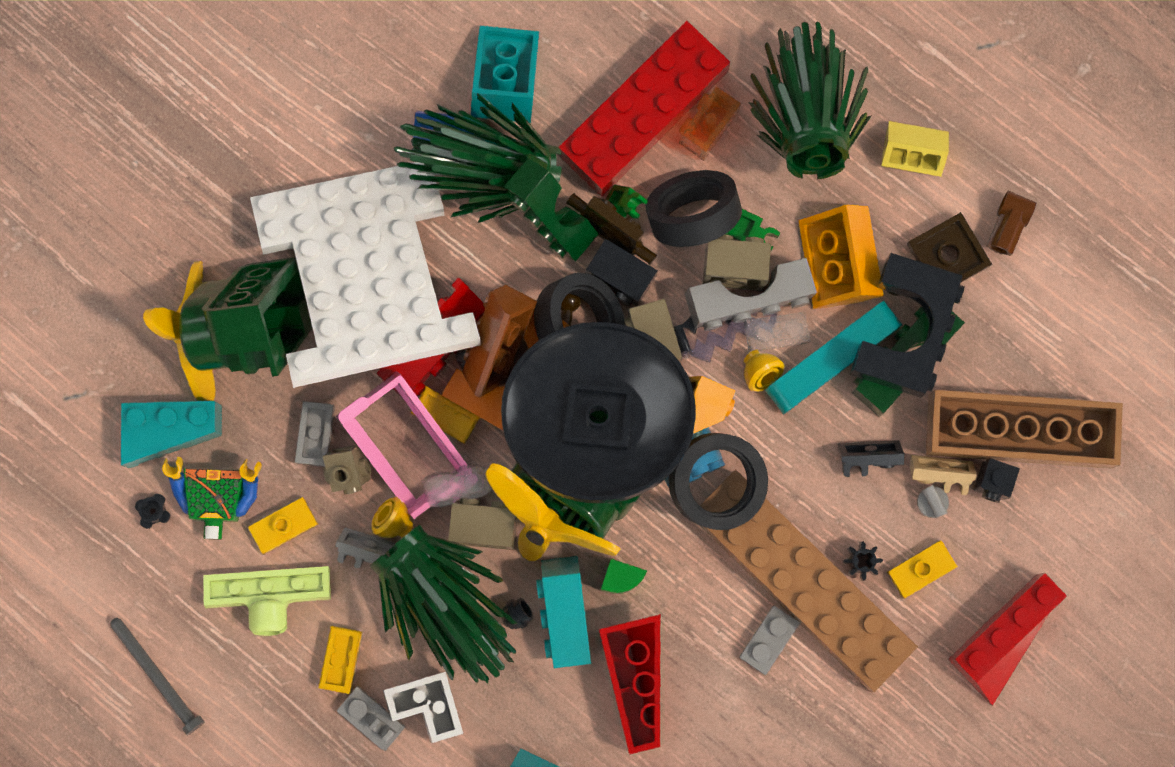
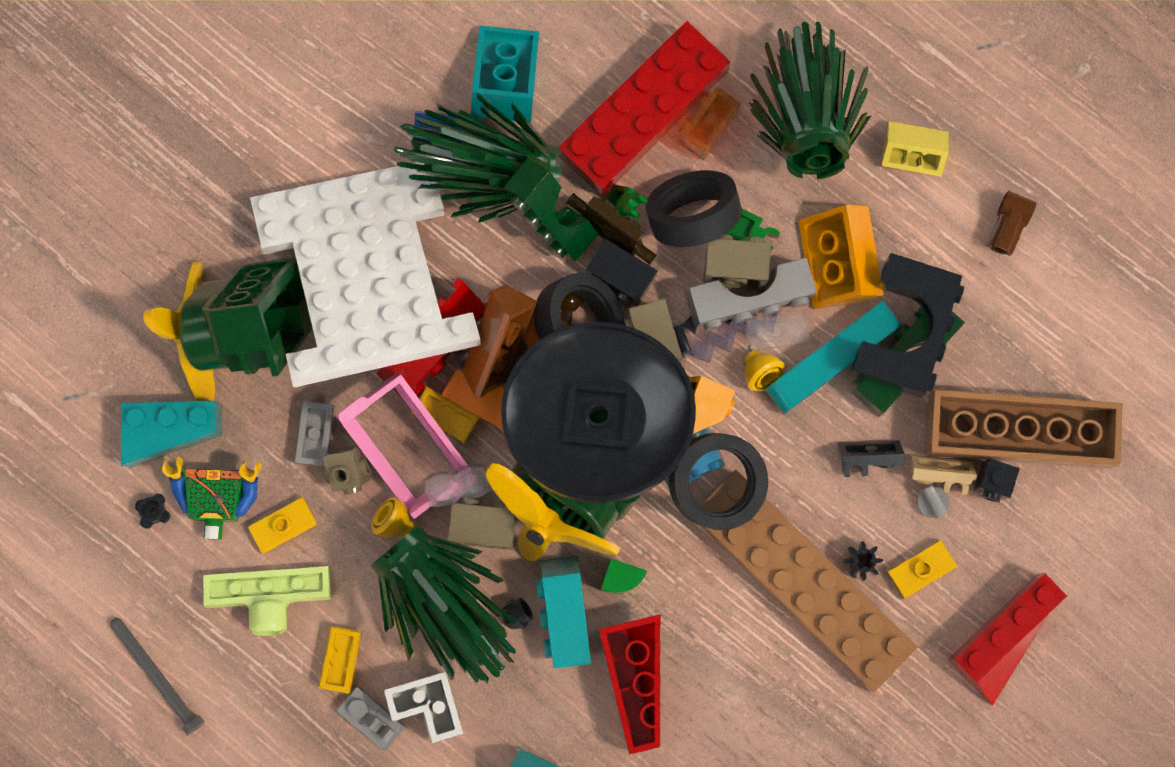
(361, 546): light grey plate -> none
(769, 640): light grey plate -> none
(956, 234): dark brown plate -> none

